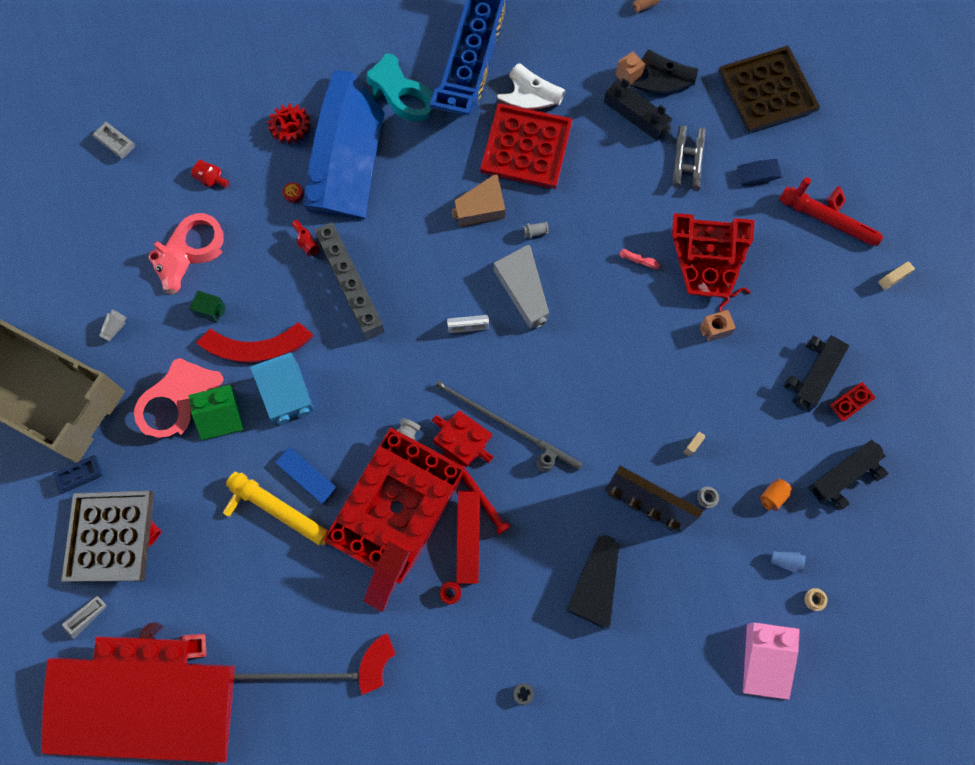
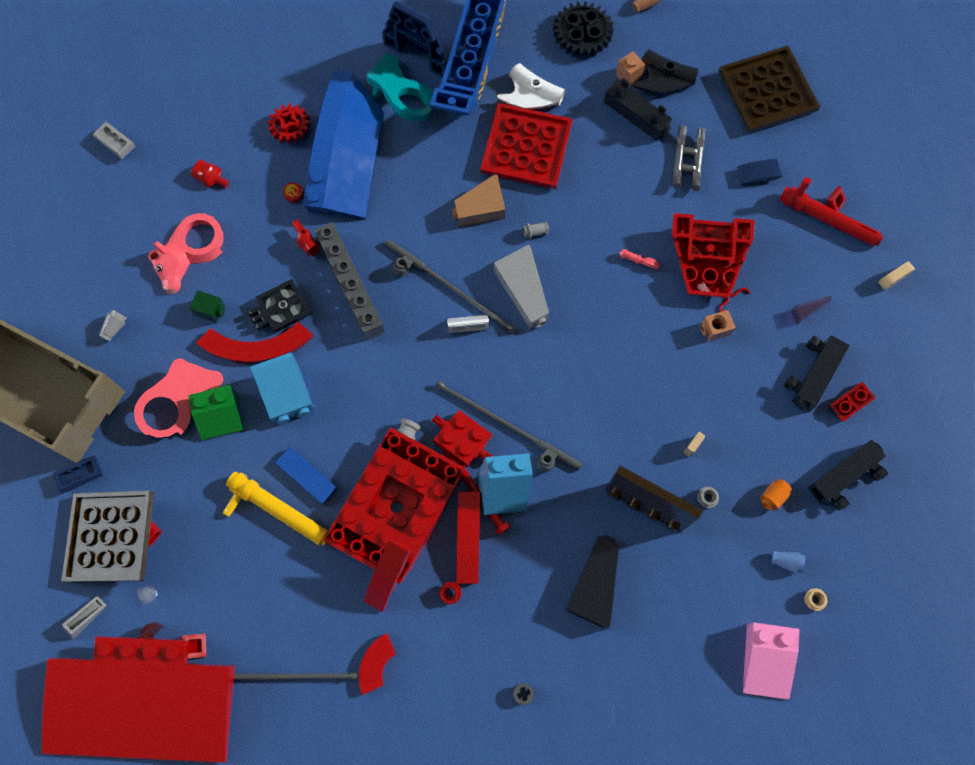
(147, 594): none -> clear hinge
(279, 307): none -> black piece
(401, 268): none -> dark grey piece
(412, 27): none -> dark blue wedge
(505, 483): none -> dark azure slope
(595, 25): none -> black gear
(807, 309): none -> clear purple piece

